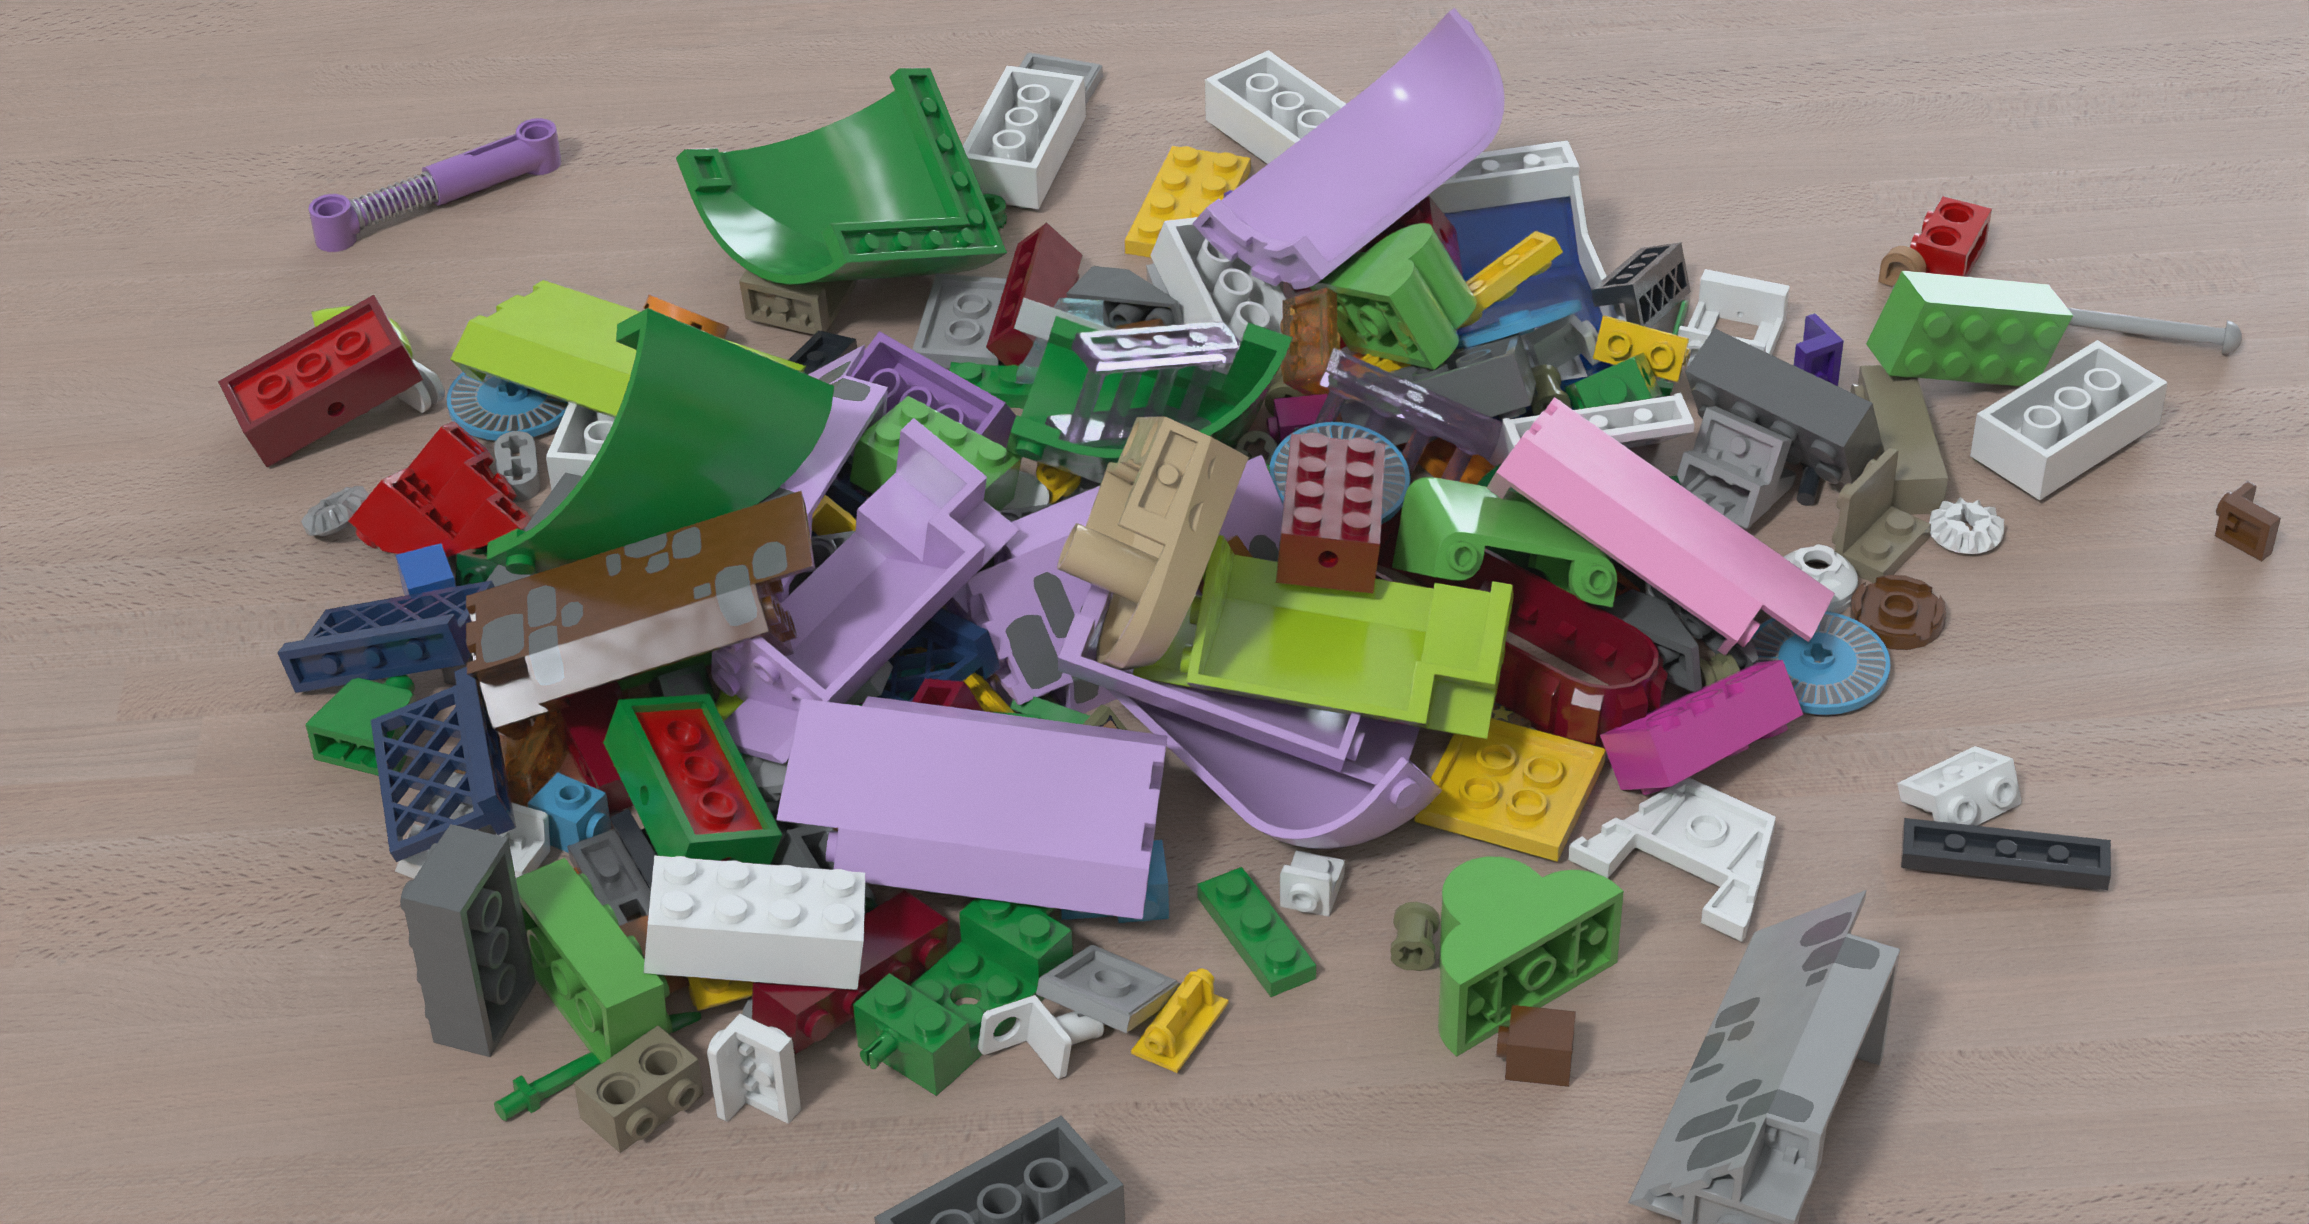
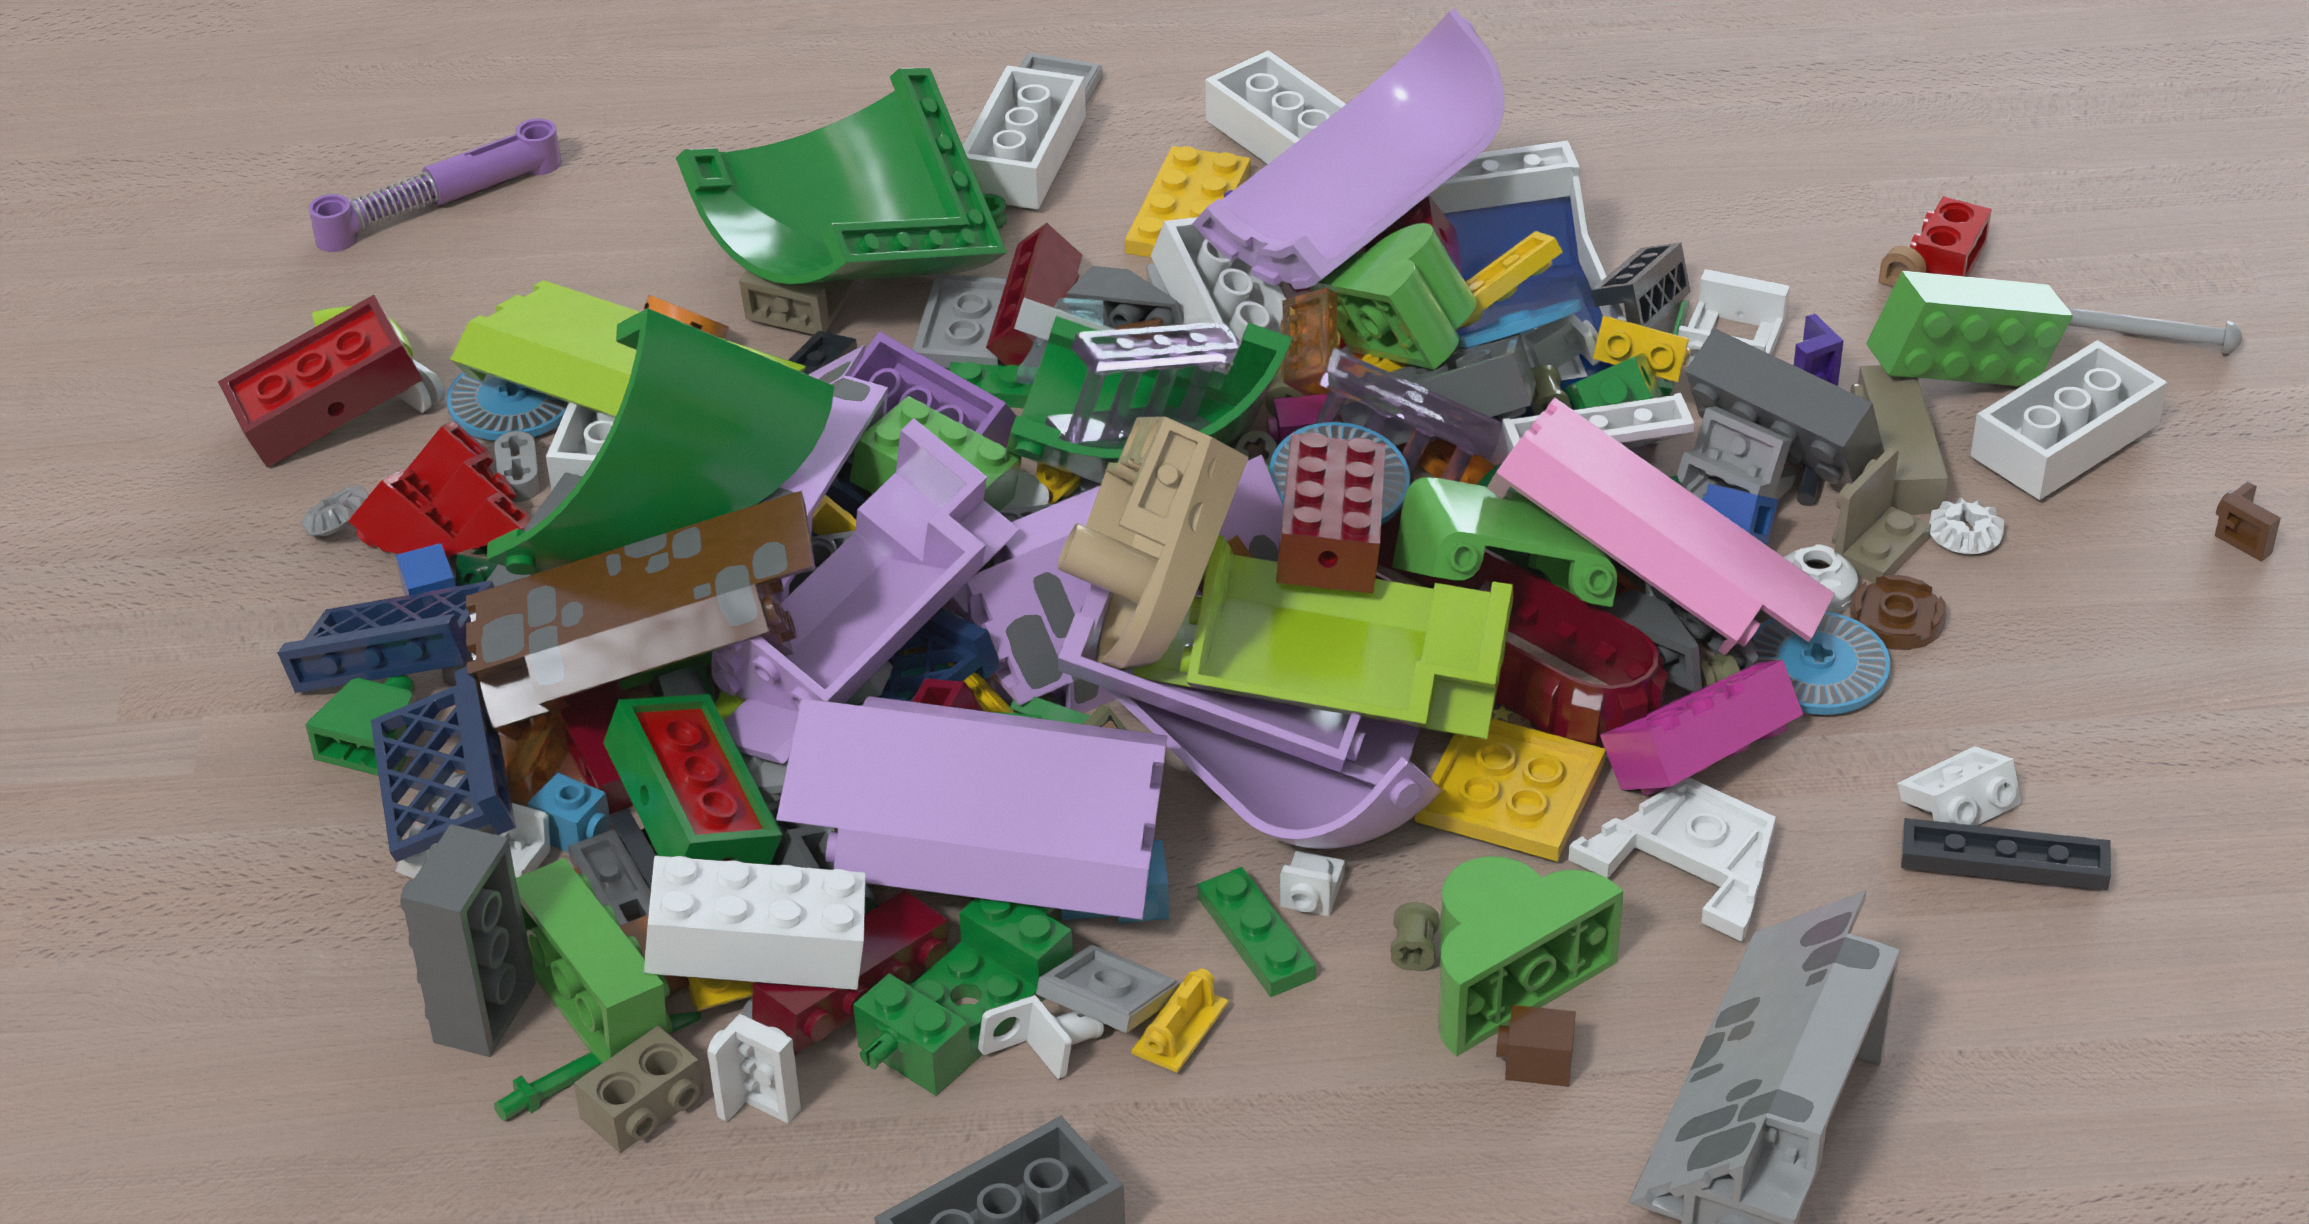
(1747, 510): none -> blue brick

